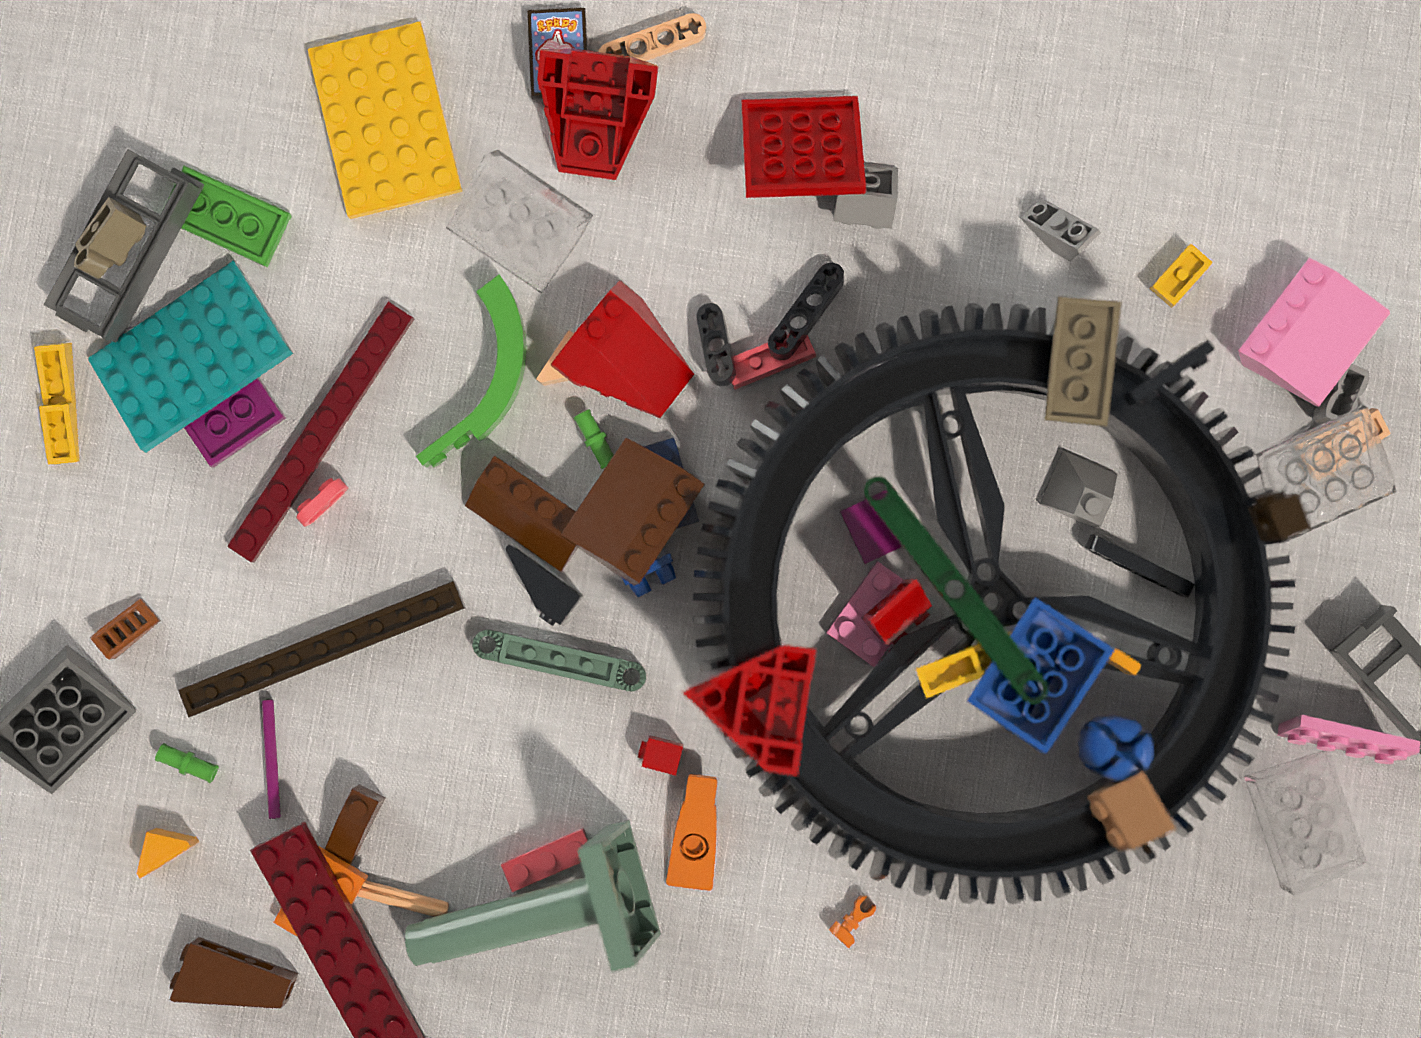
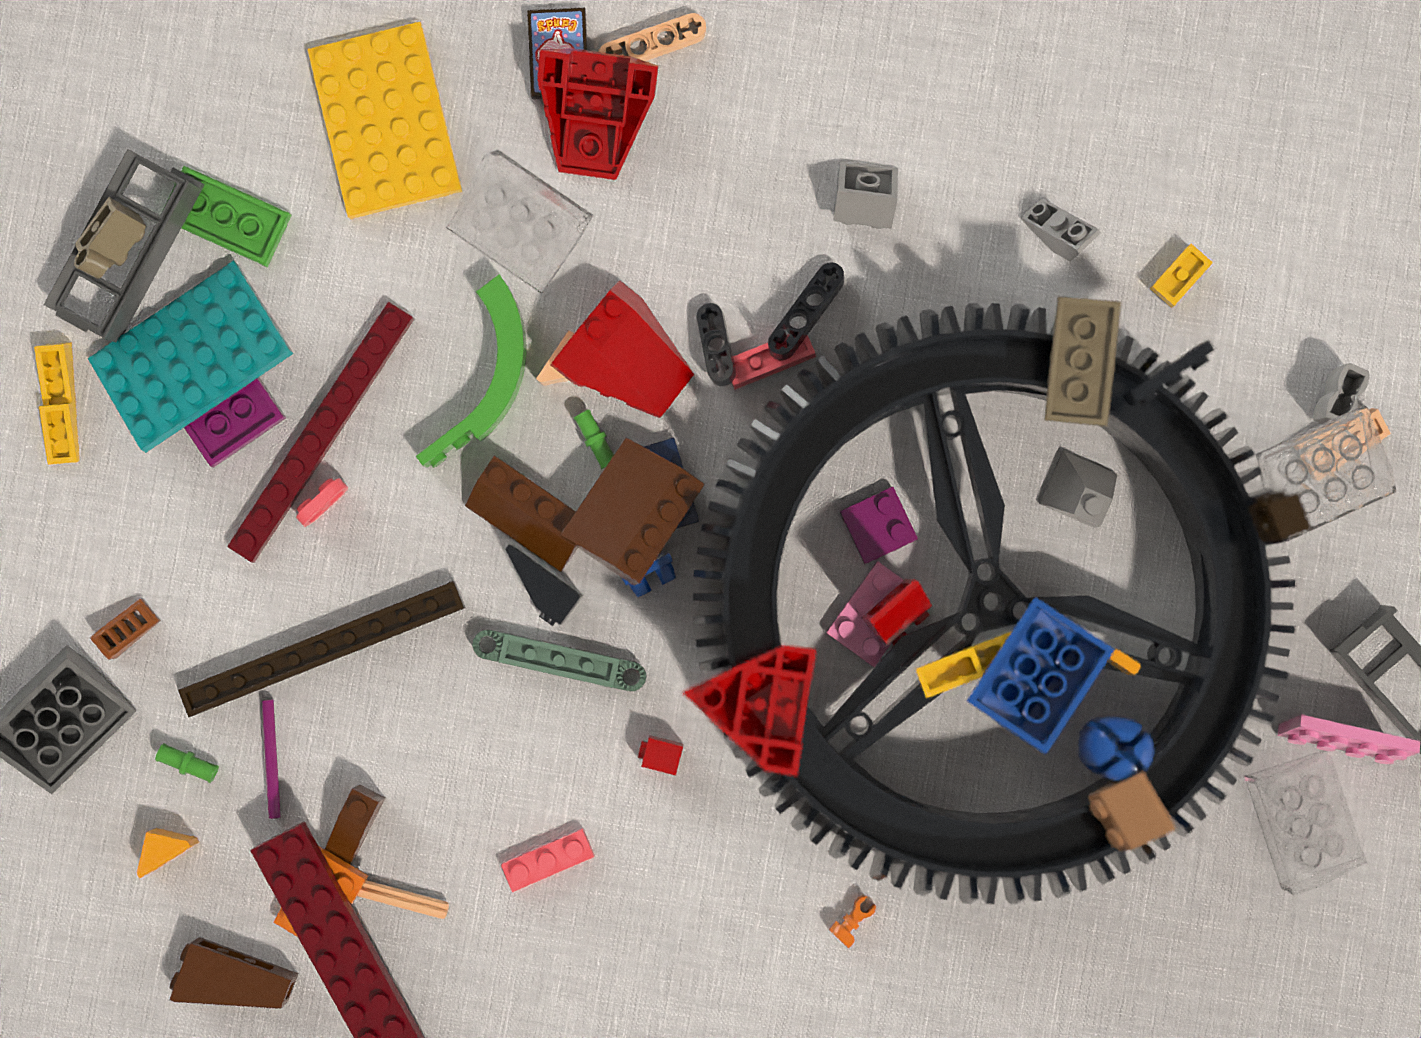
(609, 895): sand green piece -> none
(695, 836): orange piece -> none
(803, 147): red plate -> none
(969, 606): dark green beam -> none
(1139, 566): black beam -> none
(1313, 332): bright pink slope -> none

